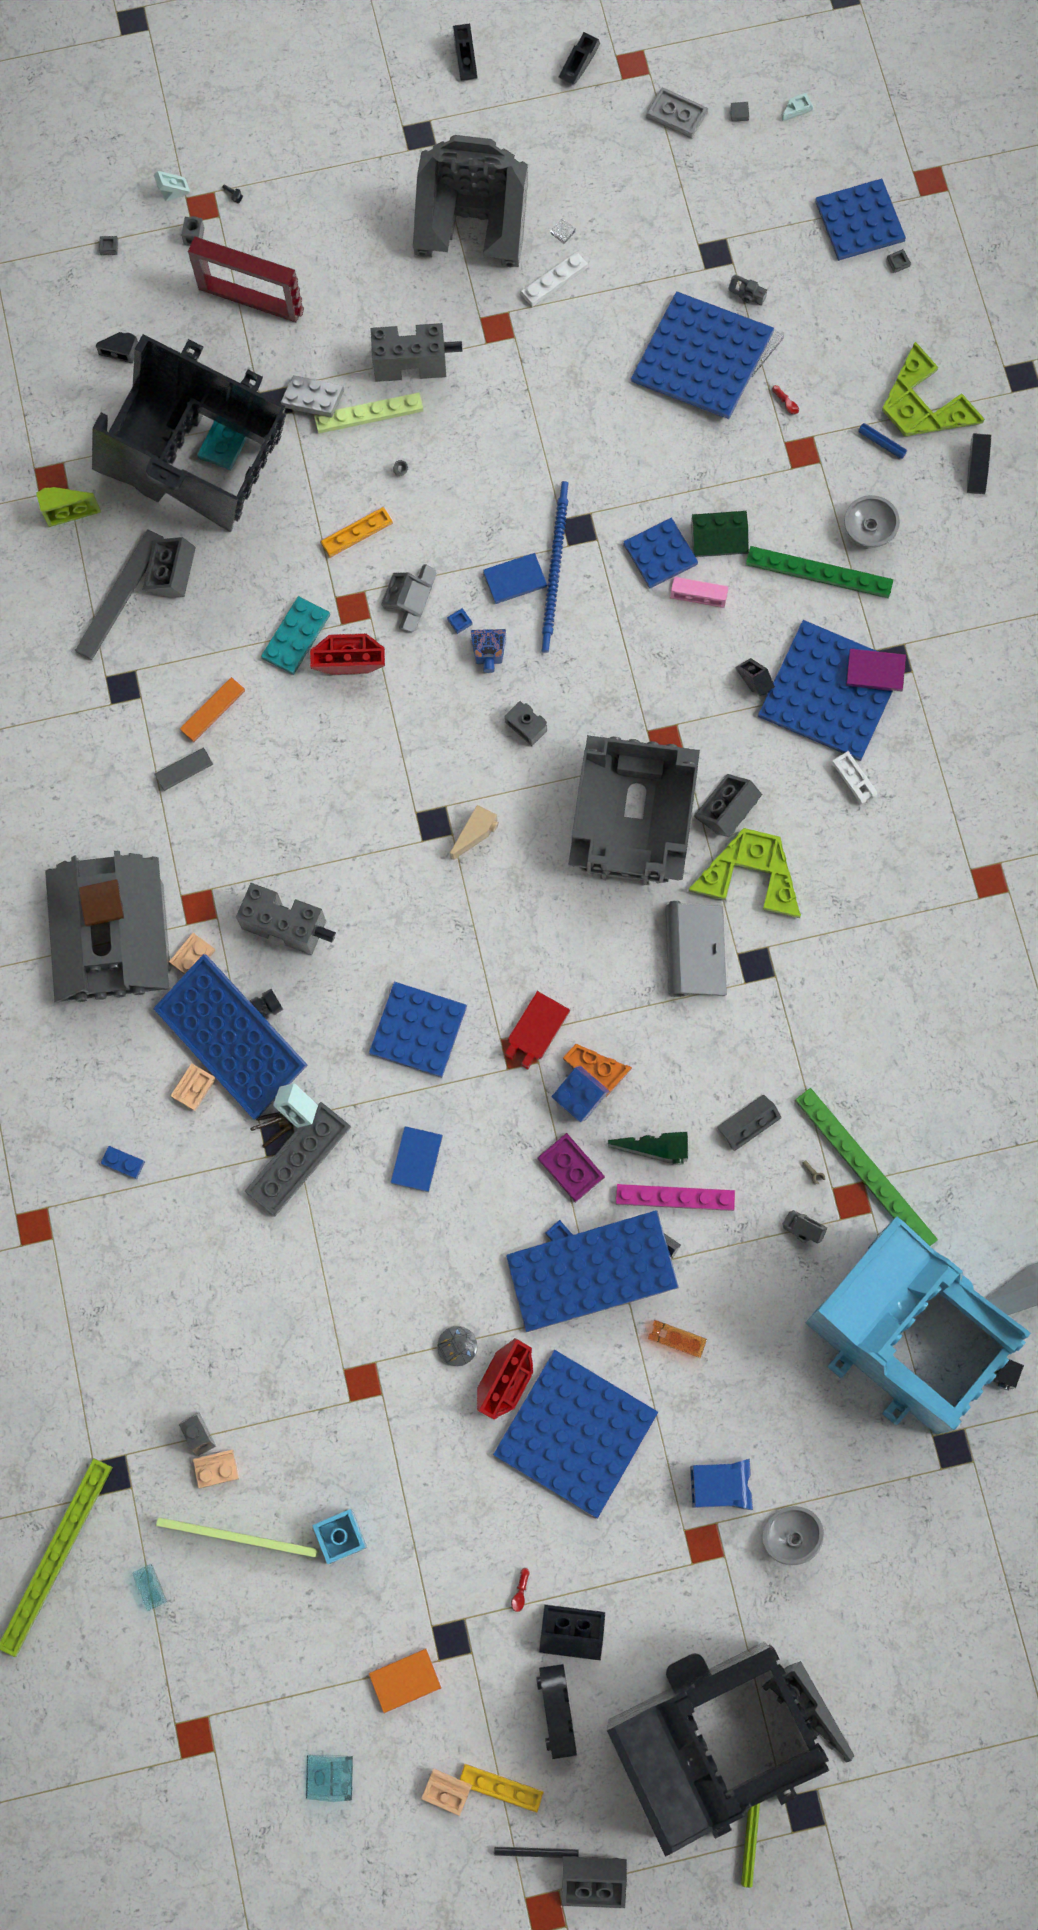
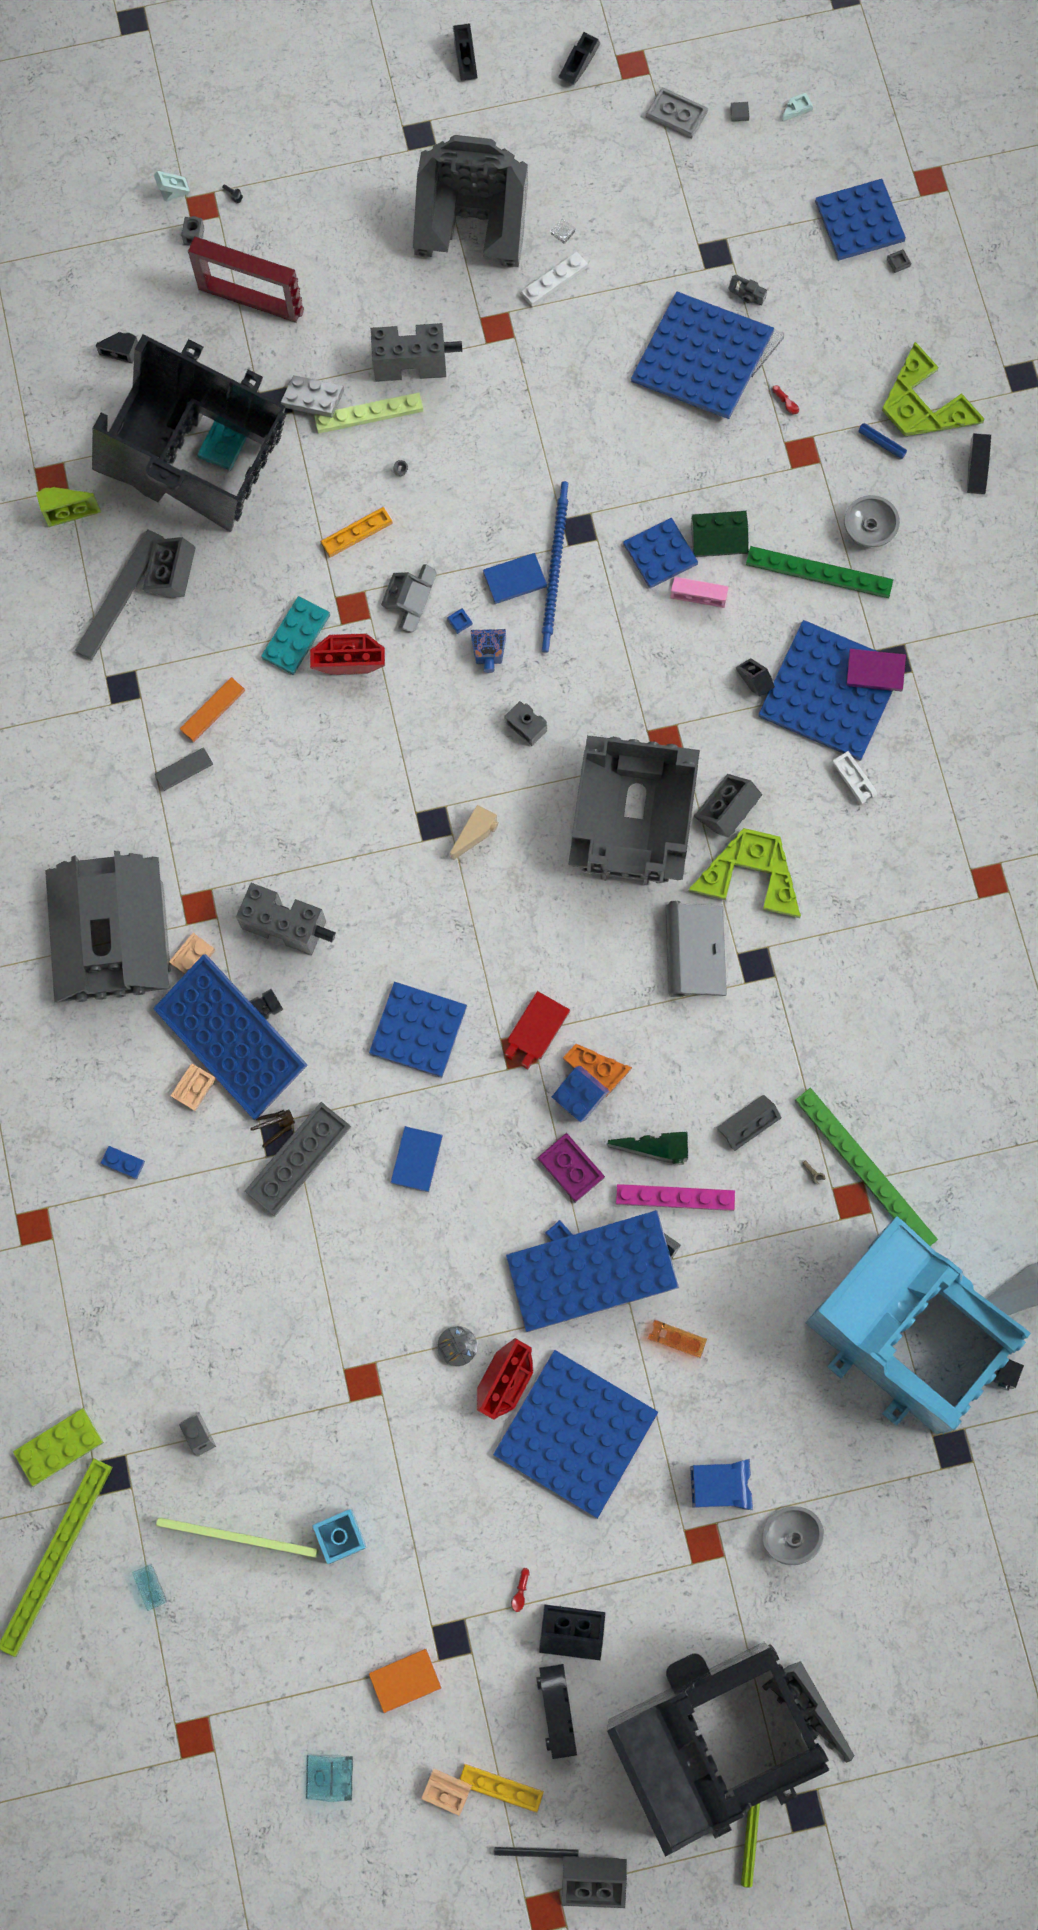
(58, 1447): none -> lime plate
(101, 902): reddish brown slope -> none
(108, 245): dark grey tile -> none
(215, 1469): light nougat plate -> none
(295, 1105): light aqua brick -> none
(804, 1227): dark grey piece -> none

